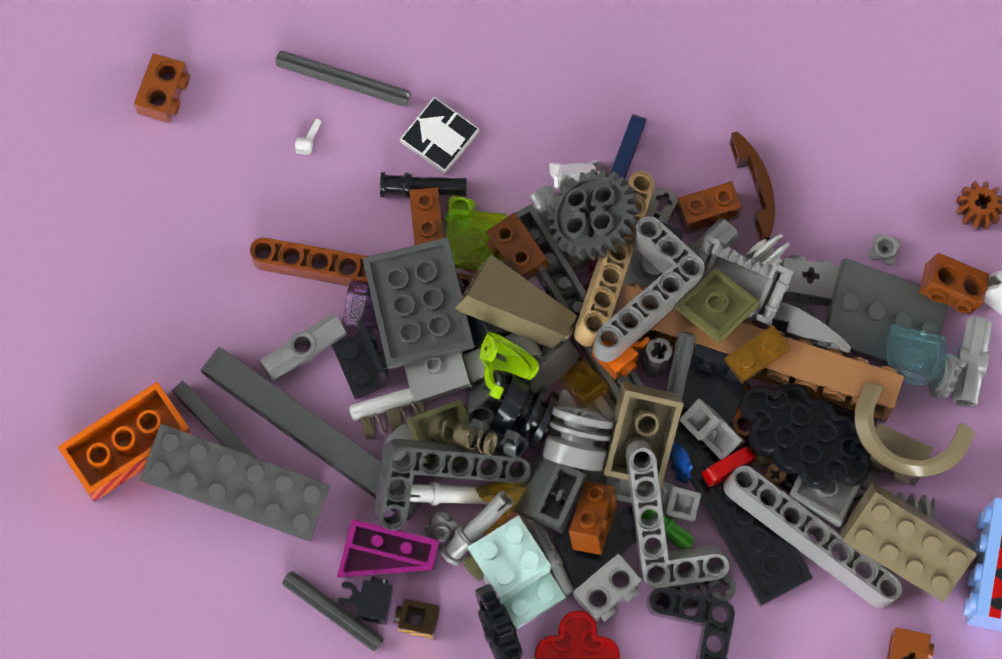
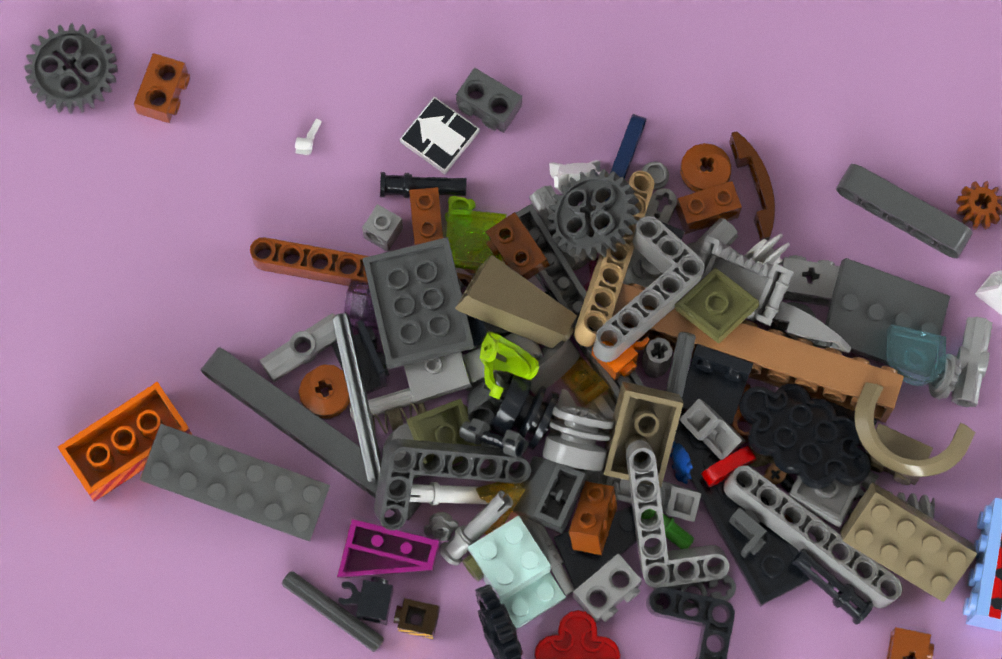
(90, 51): none -> dark grey gear
(209, 419): dark grey beam -> none
(311, 395): none -> dark orange piece
(342, 78): dark grey axle -> none
(358, 396): none -> axle
(382, 228): none -> light grey brick
(462, 436): dark tan piece -> none
(493, 95): none -> dark grey brick
(658, 172): none -> light grey plate
(706, 156): none -> dark orange piece
(748, 525): none -> dark grey bracket
(757, 354): pearl gold plate -> none
(843, 596): none -> black pin
(890, 243): light grey plate -> none
(904, 211): none -> dark grey beam
(954, 283): dark orange brick -> none

